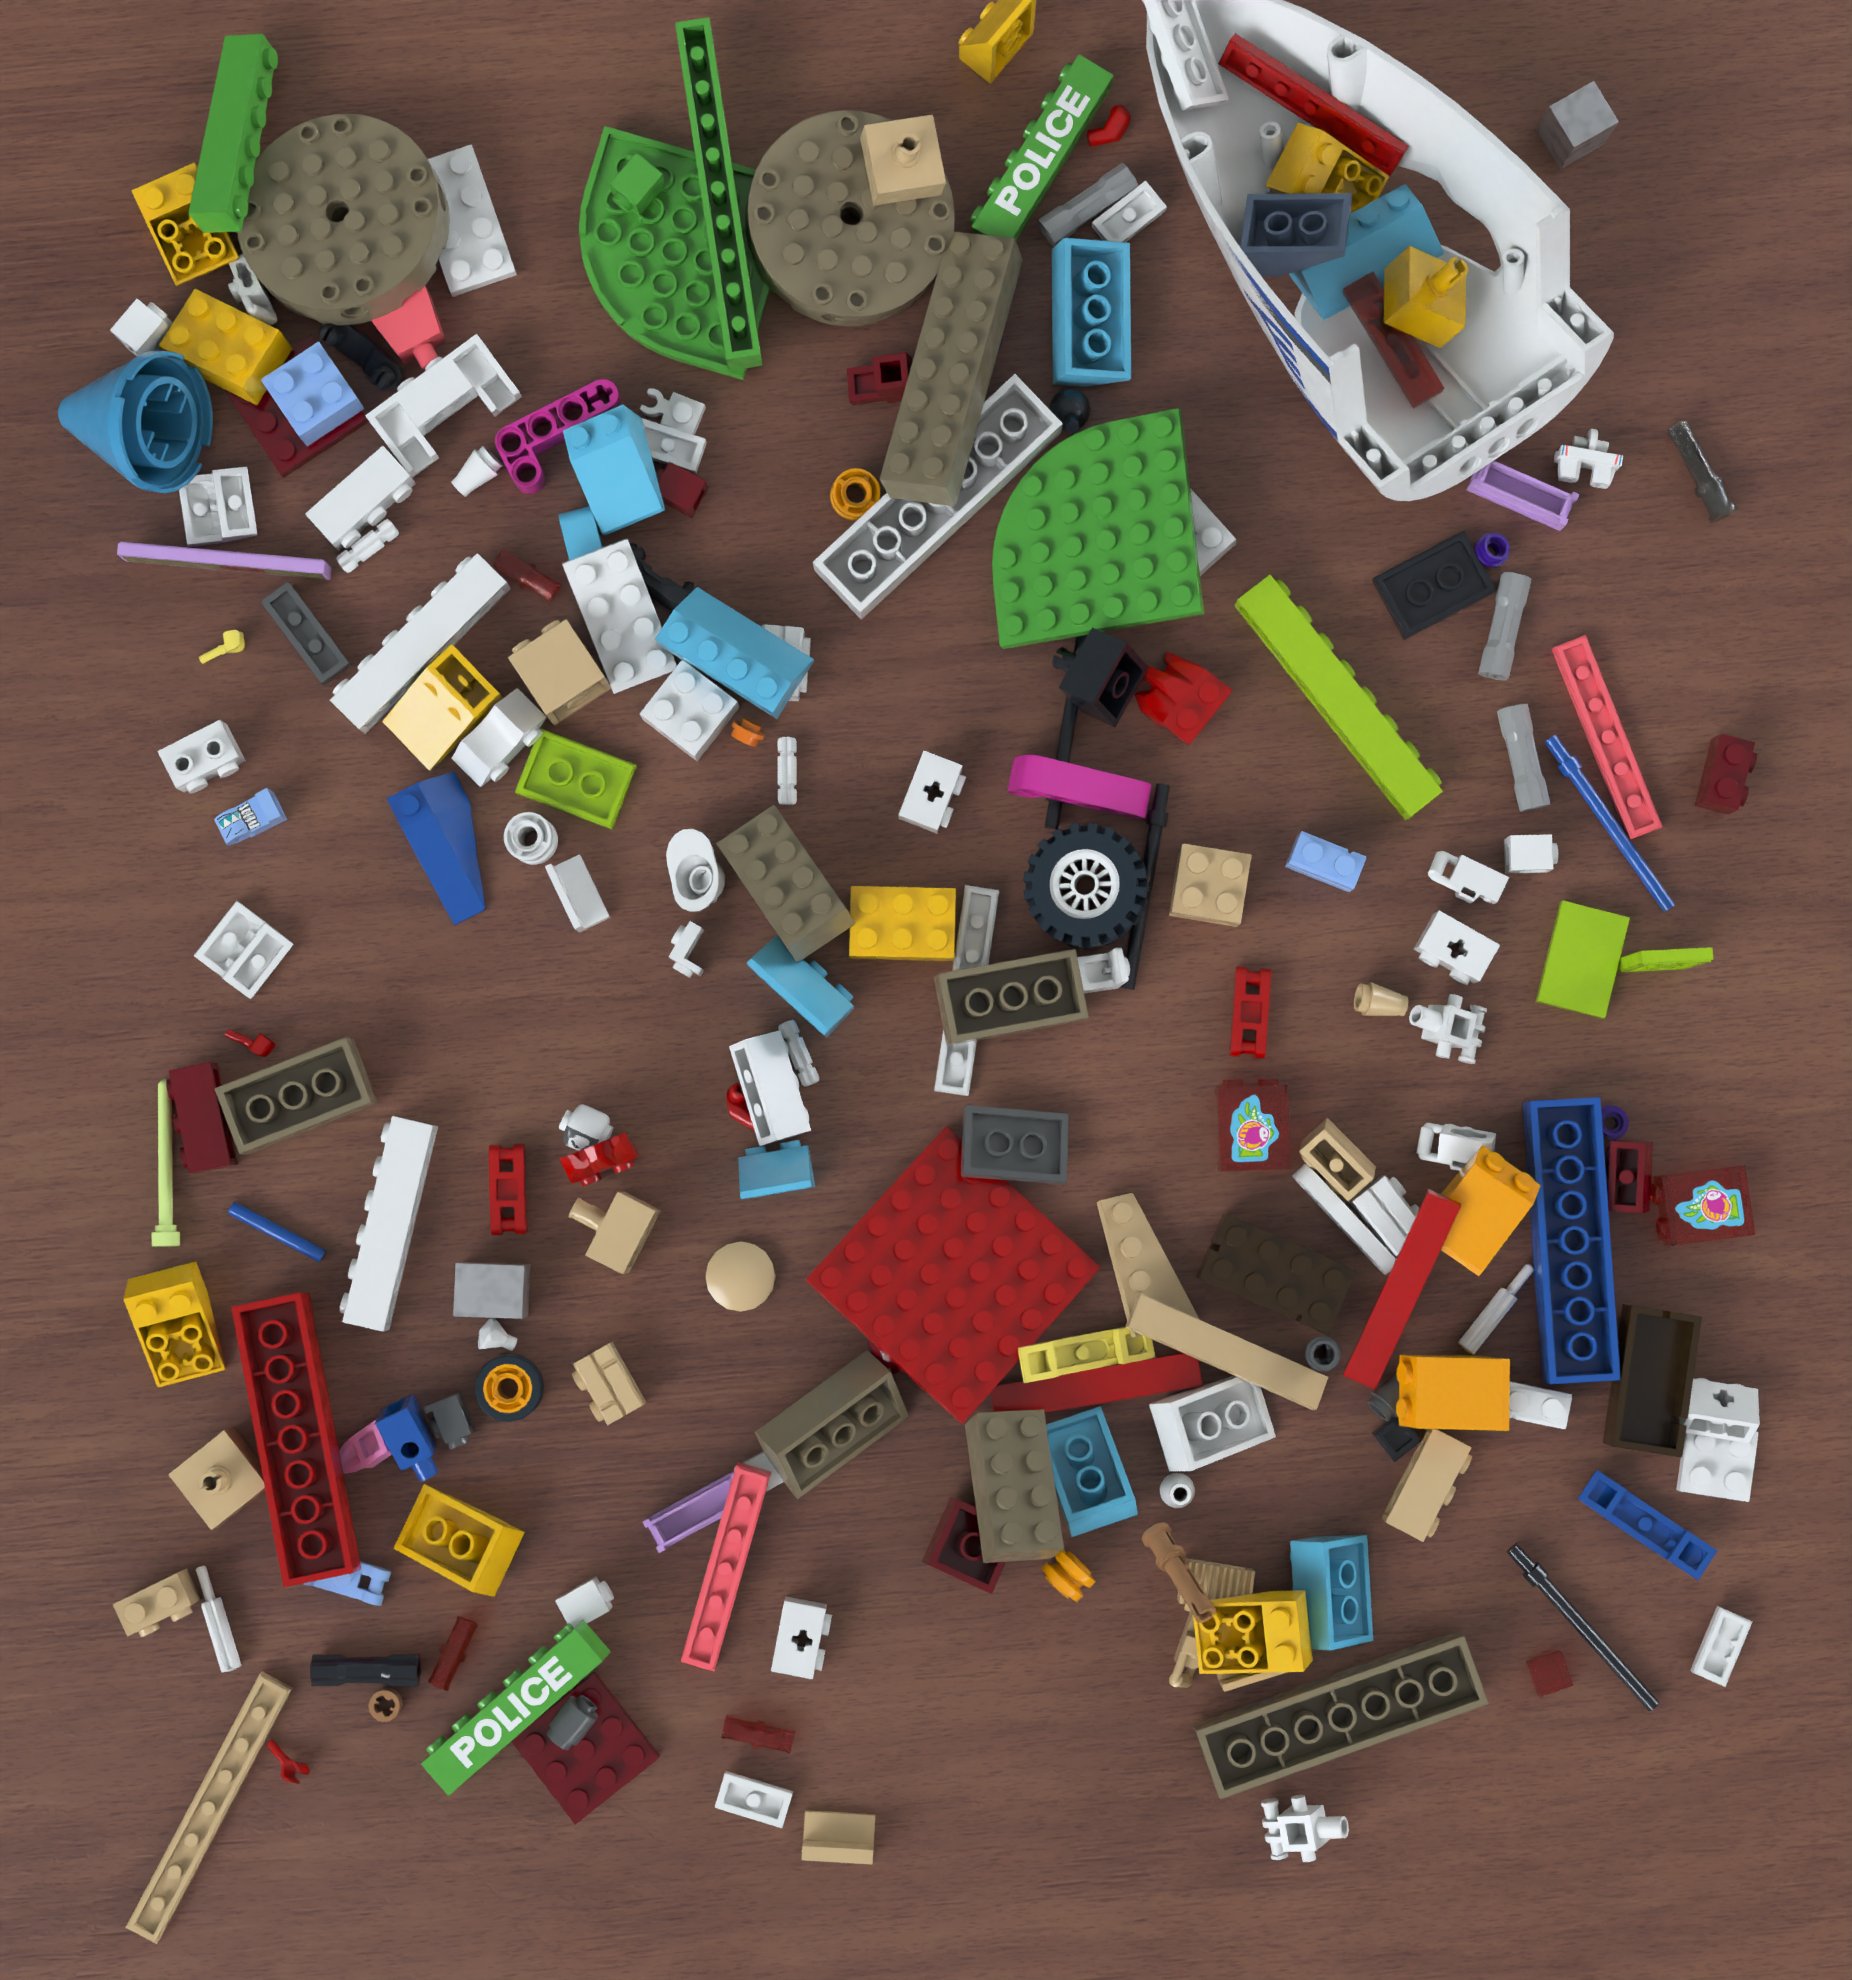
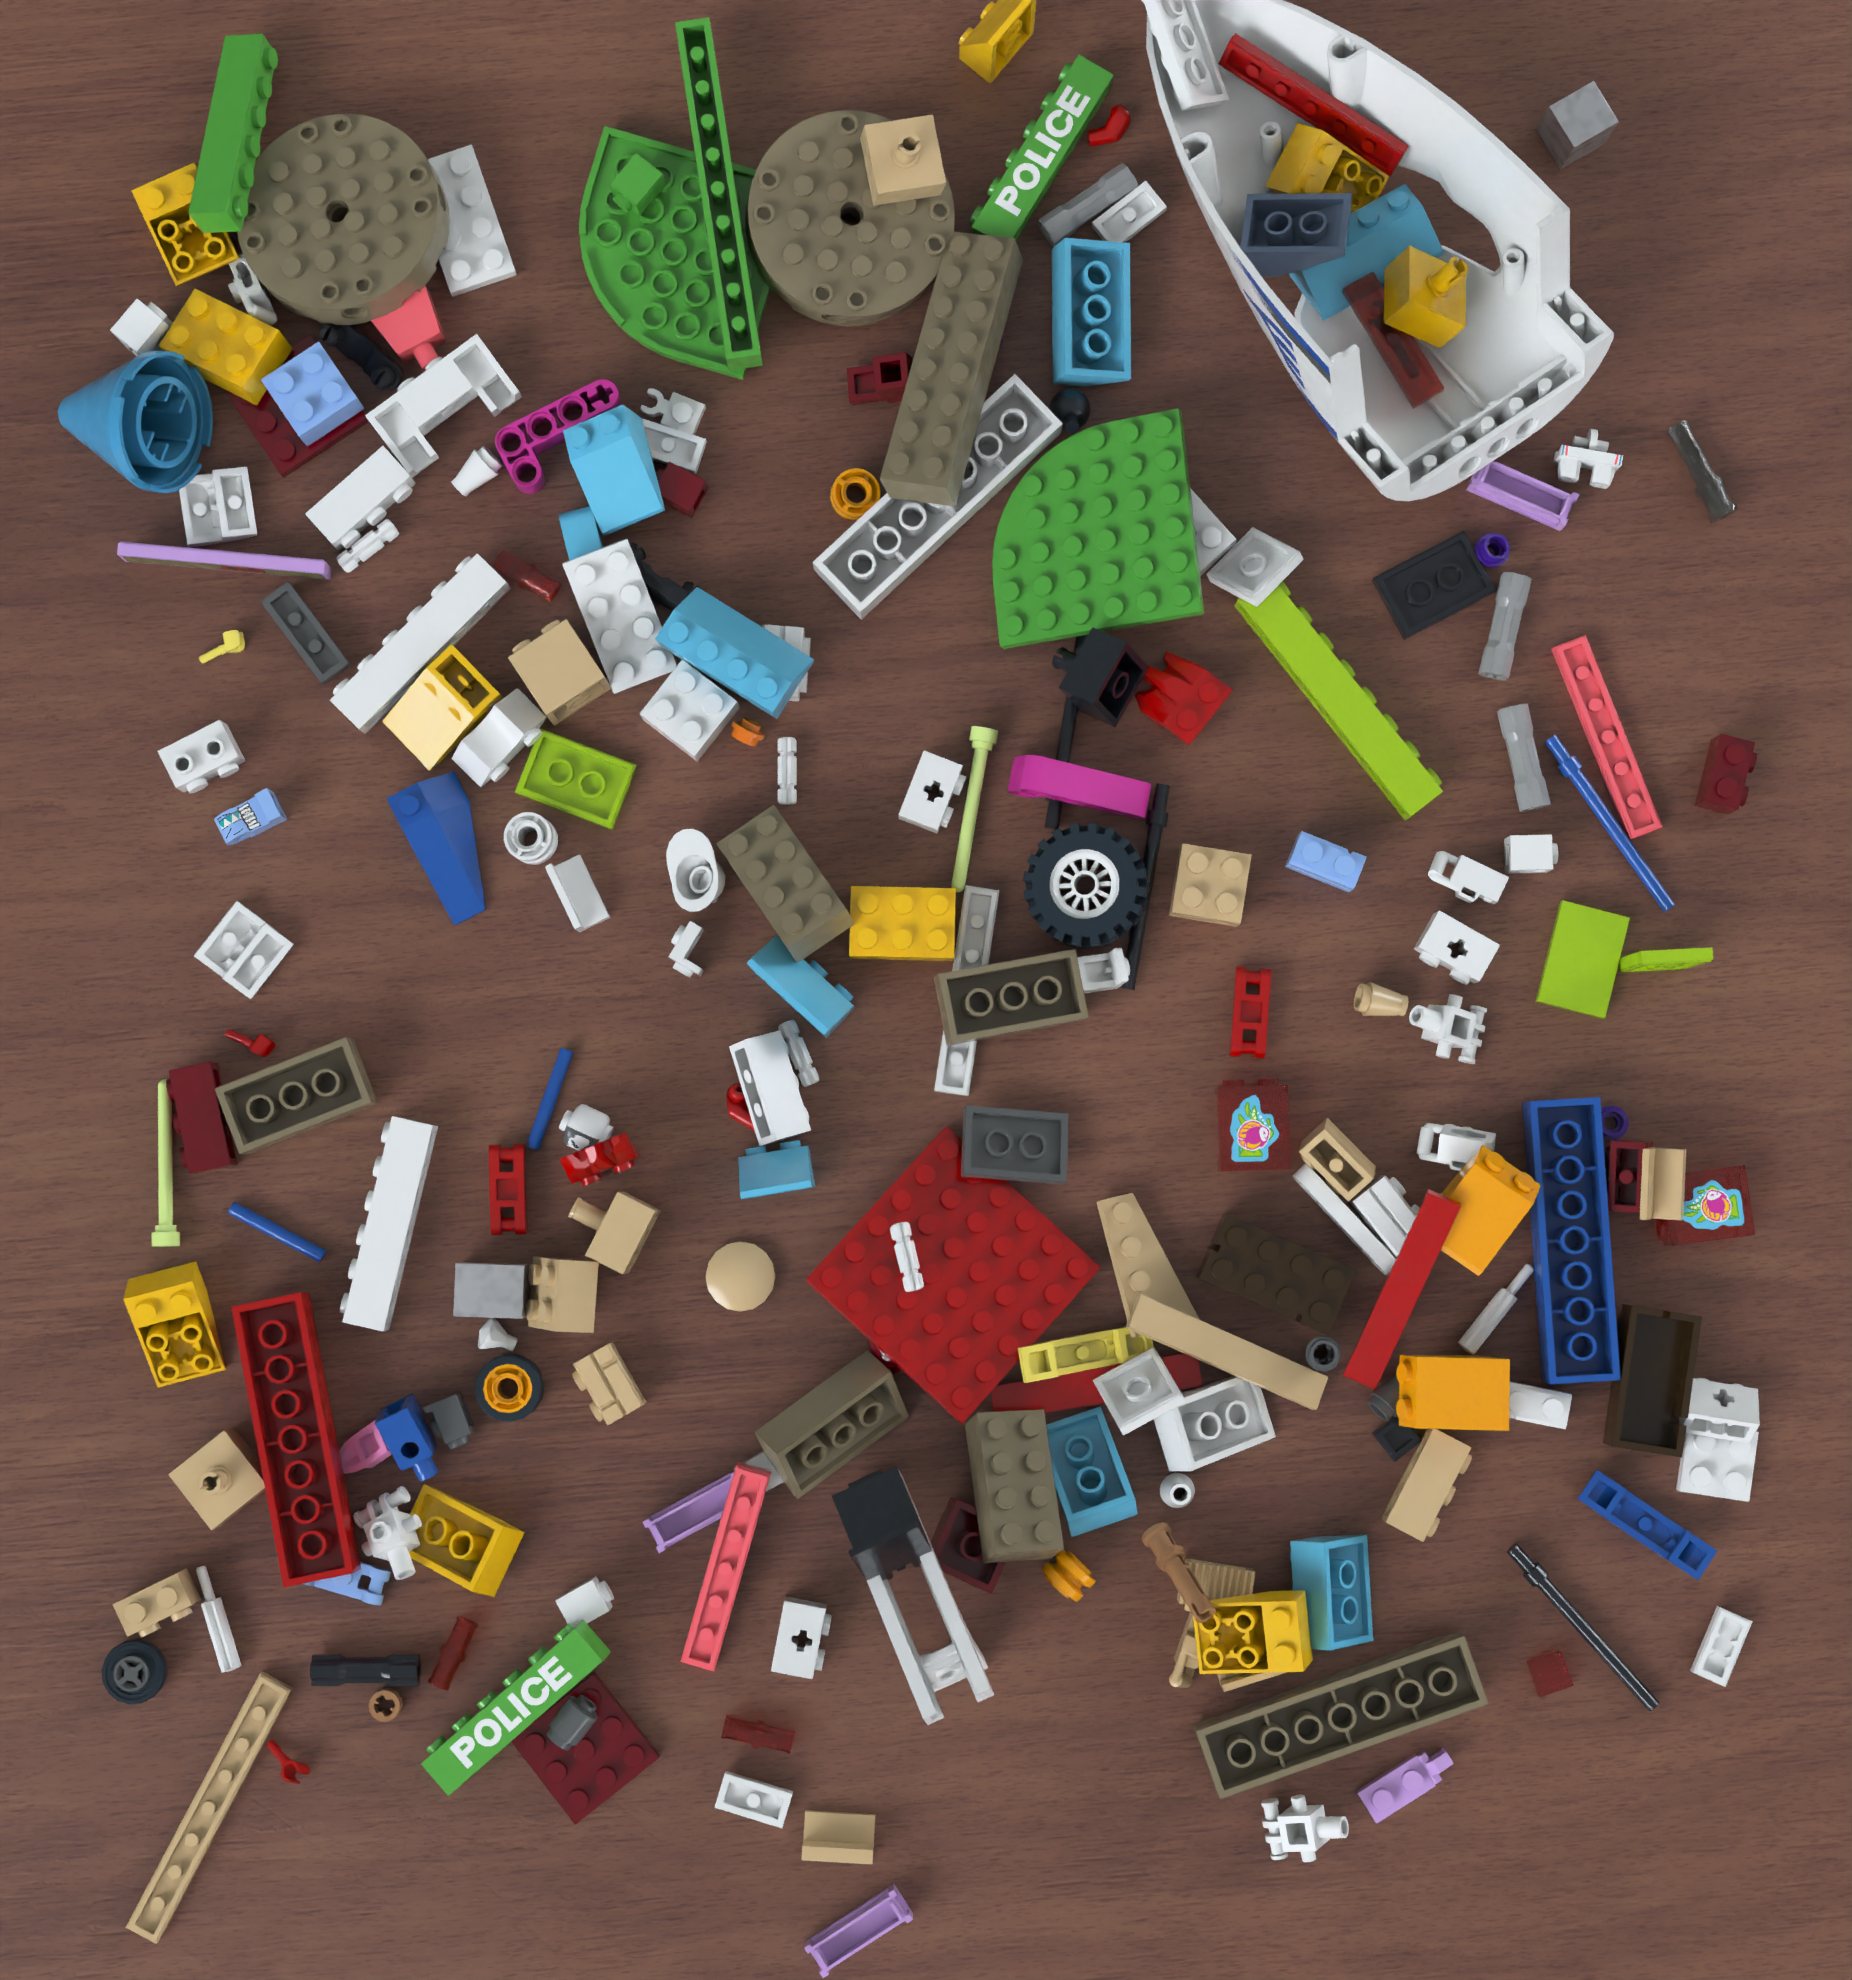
(122, 1679): none -> black wheel
(390, 1531): none -> white piece
(549, 1099): none -> blue bar
(562, 1294): none -> tan brick
(858, 1928): none -> lavender container
(886, 1538): none -> piece
(907, 1256): none -> white axle
(982, 742): none -> yellowish green piece
(1139, 1391): none -> white tile
(1254, 566): none -> white tile
(1403, 1783): none -> lavender hinge
(1662, 1183): none -> tan panel

